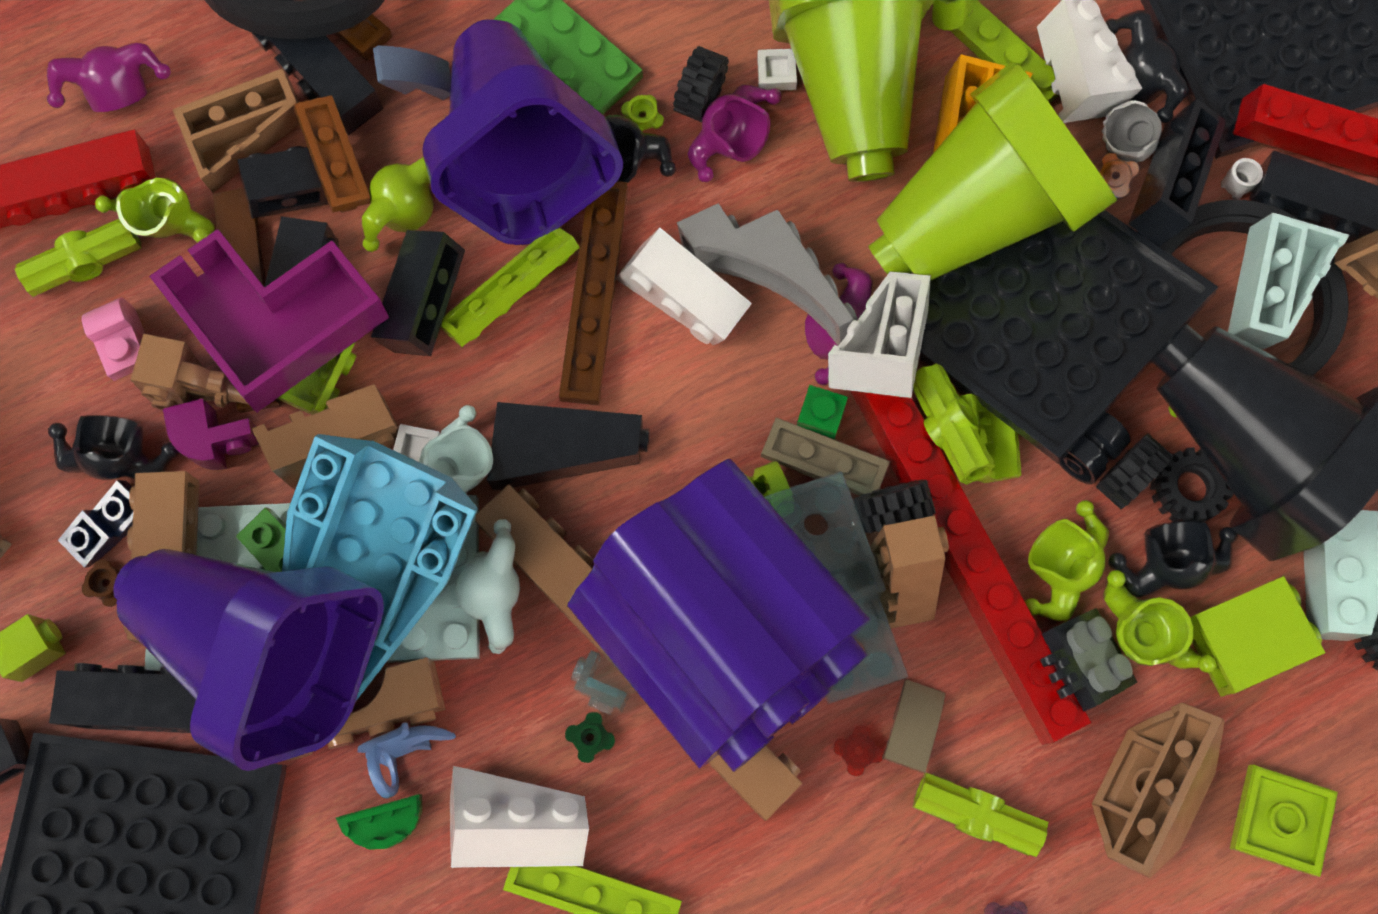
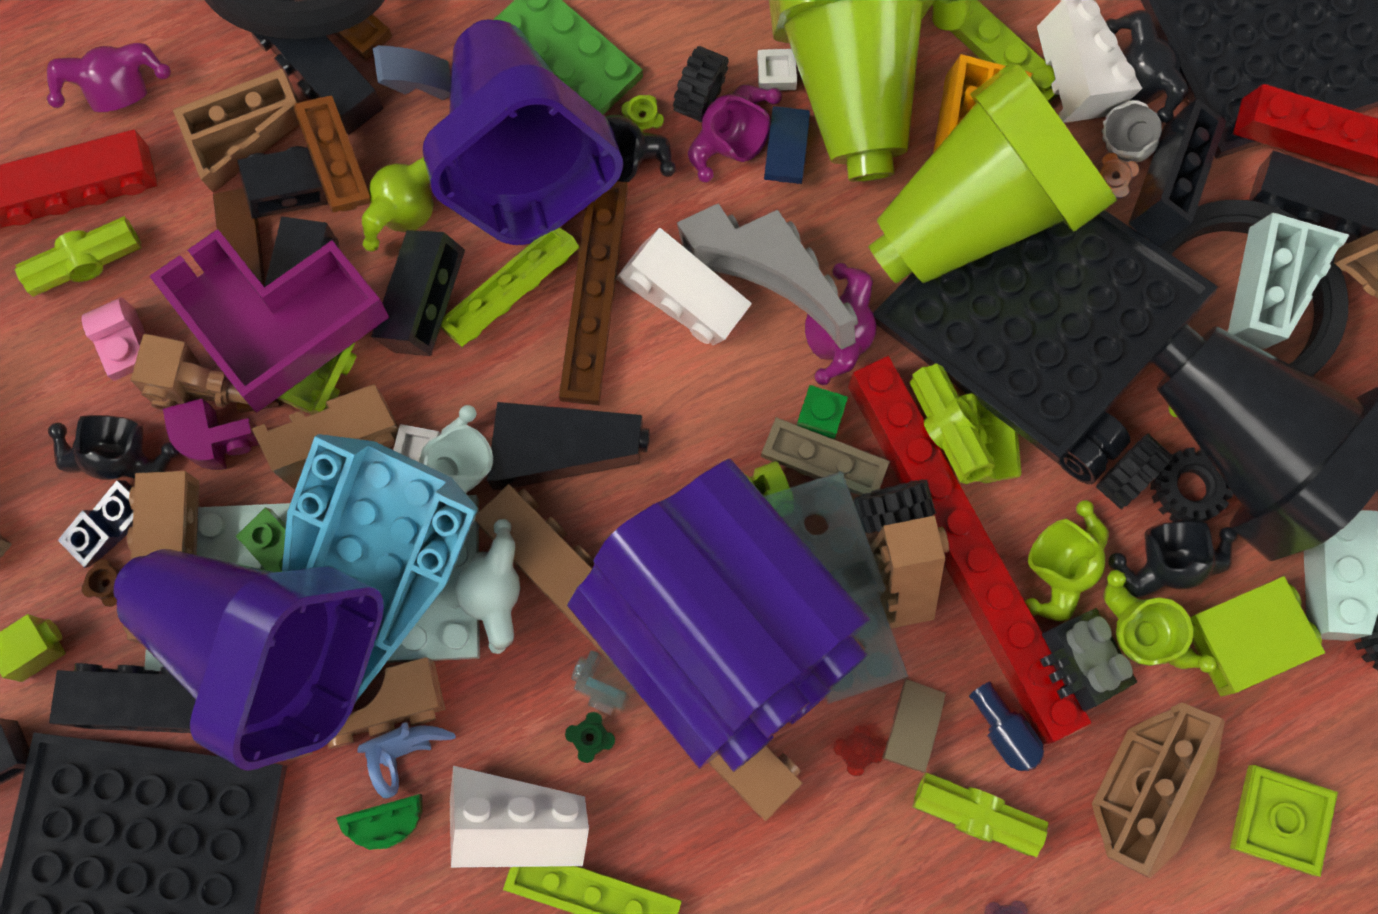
(157, 210): lime piece -> none
(787, 145): none -> dark blue slope
(885, 341): white wedge -> none
(1009, 731): none -> dark blue arm
(1242, 177): white hose -> none

